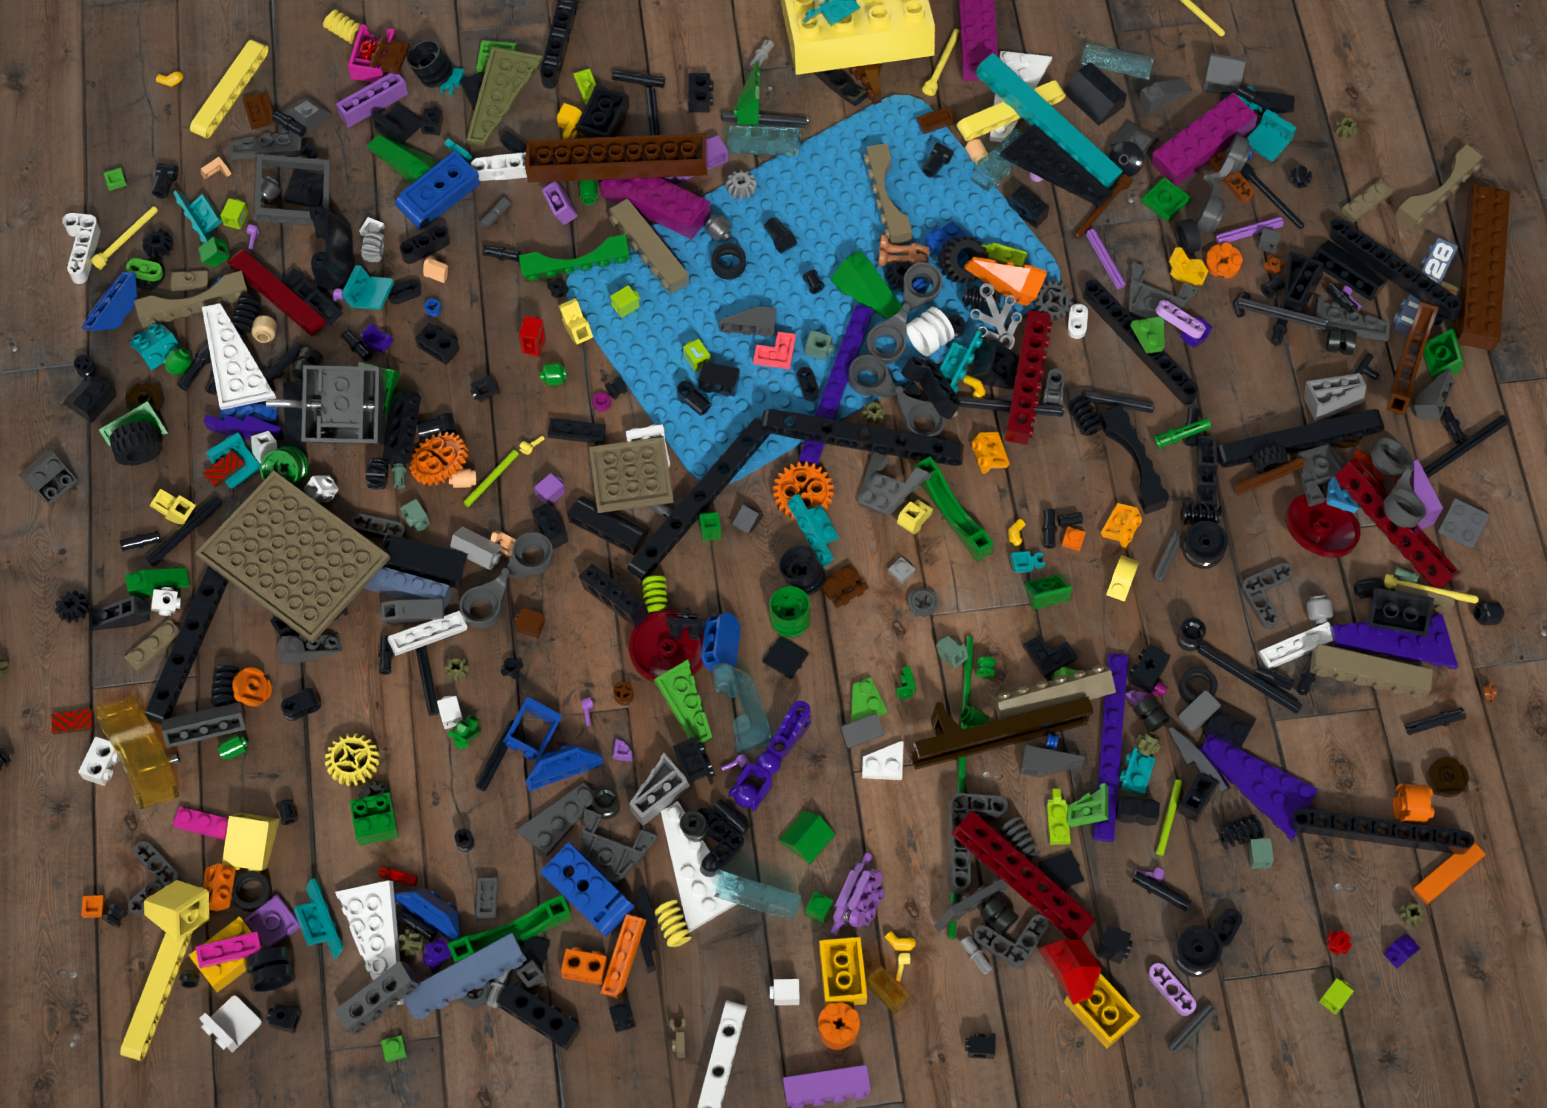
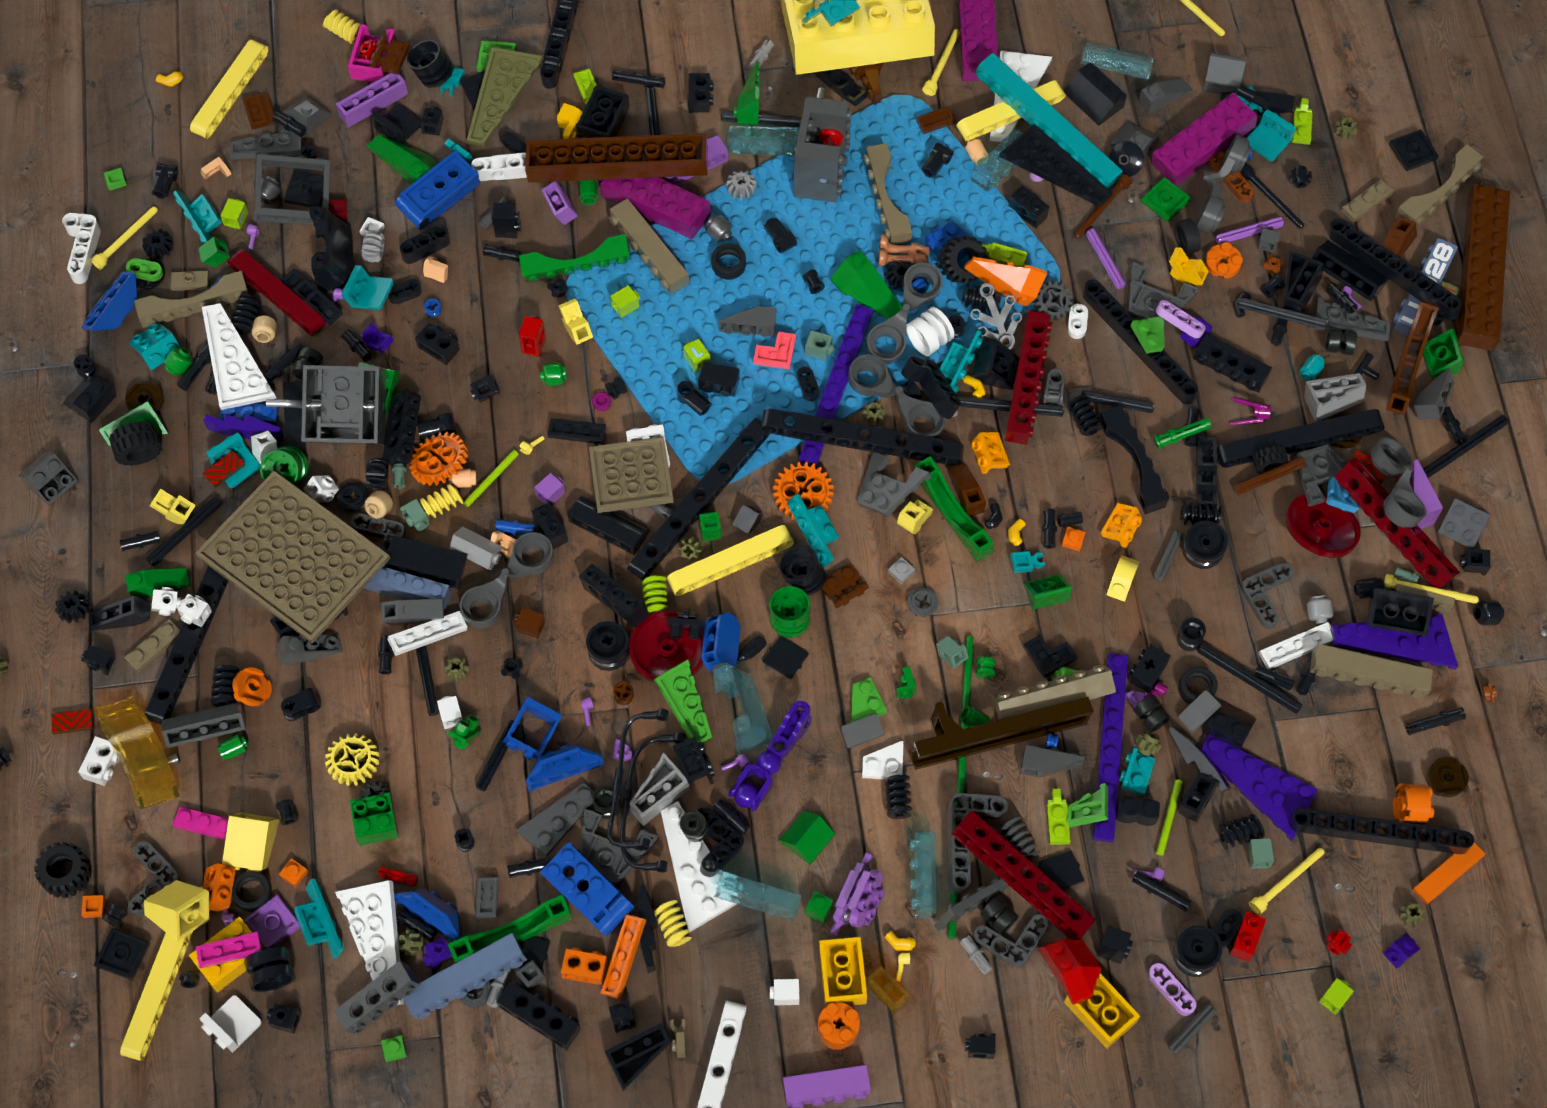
(55, 856): none -> black tyre
(98, 658): none -> black brick
(122, 954): none -> black plate
(194, 610): none -> white brick
(227, 917): none -> medium lavender hand
(293, 872): none -> orange plate
(339, 208): none -> dark red tile
(346, 492): none -> black gear
(378, 504): none -> tan head
(441, 501): none -> light yellow piece
(506, 220): none -> black brick
(514, 527): none -> blue pin
(527, 867): none -> black pin
(608, 646): none -> black wheel
(626, 793): none -> black bar
(636, 1054): none -> black wedge
(691, 548): none -> olive gear
(730, 560): none -> light yellow beam
(751, 649): none -> black piece
(822, 148): none -> dark grey piece
(897, 796): none -> black piece
(924, 875): none -> clear light blue brick
(967, 489): none -> reddish brown slope
(996, 517): none -> black arm
(1228, 354): none -> black brick
(1248, 936): none -> red brick
(1259, 904): none -> light yellow piece
(1261, 412): none -> magenta plant
(1303, 122): none -> lime hinge
(1312, 367): none -> teal brick
(1401, 236): none -> reddish brown slope
(1413, 150): none -> black plate
(1475, 561): none -> black brick

